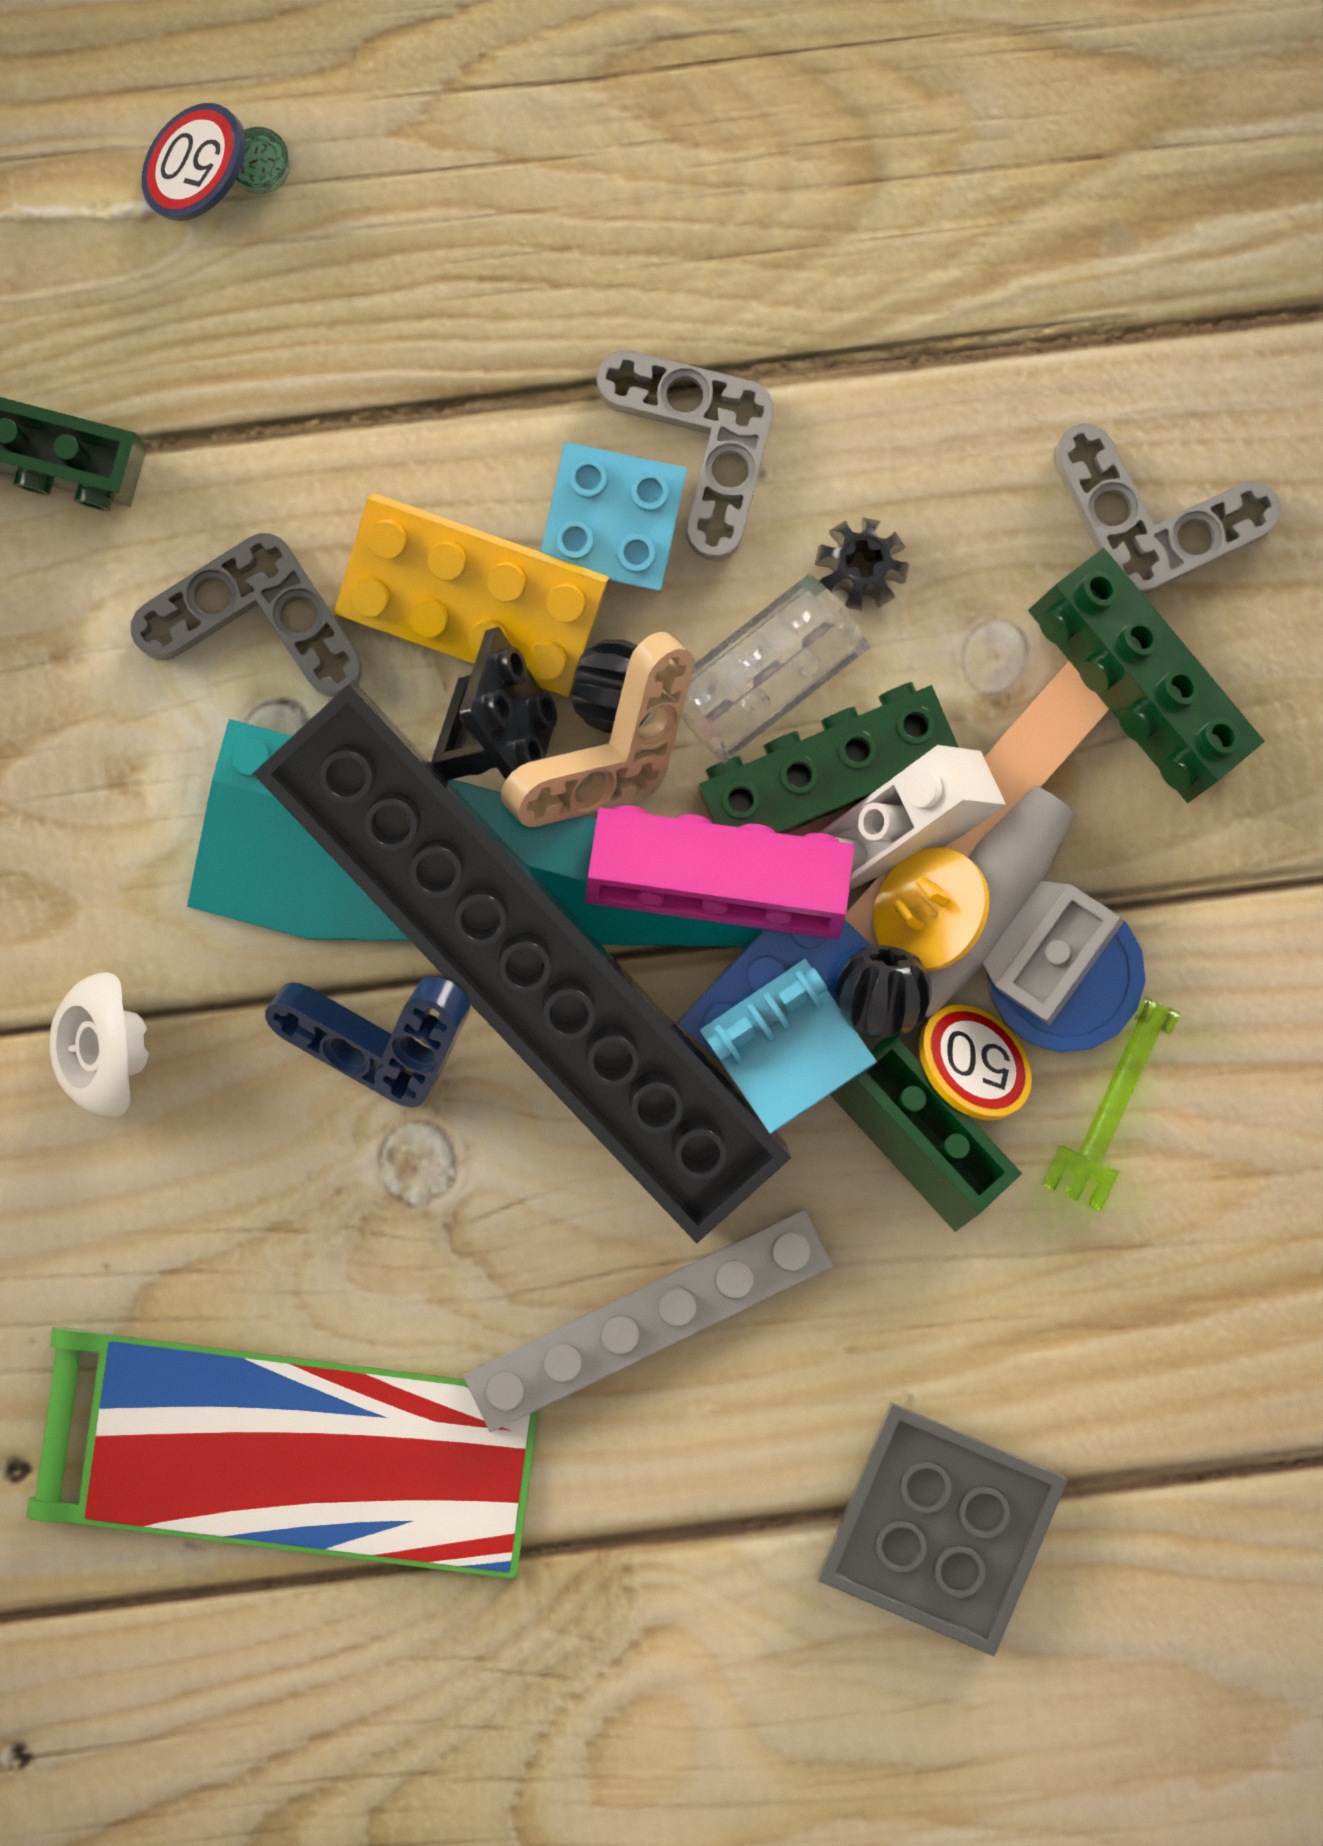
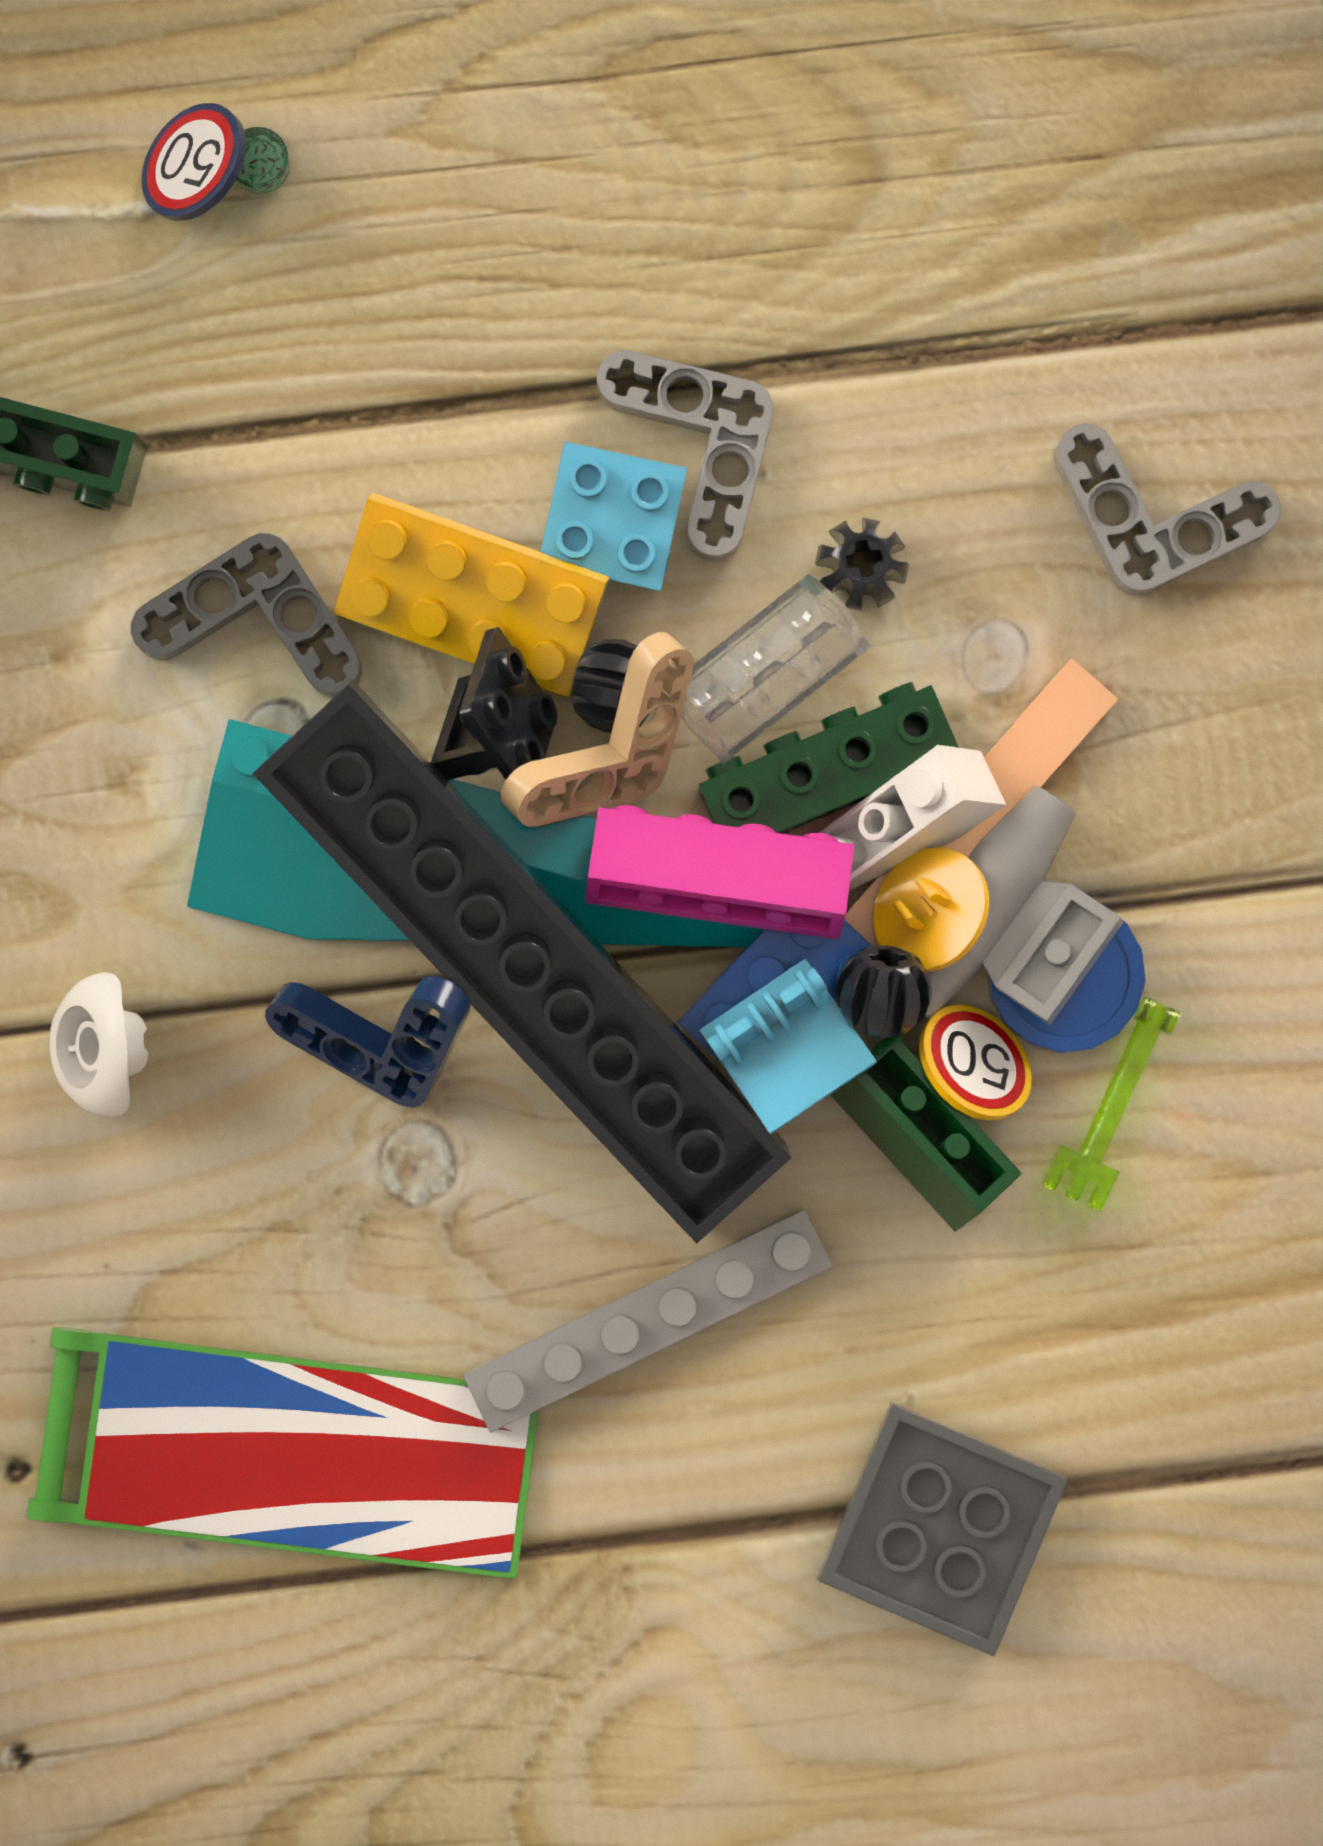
(1145, 675): dark green brick -> none

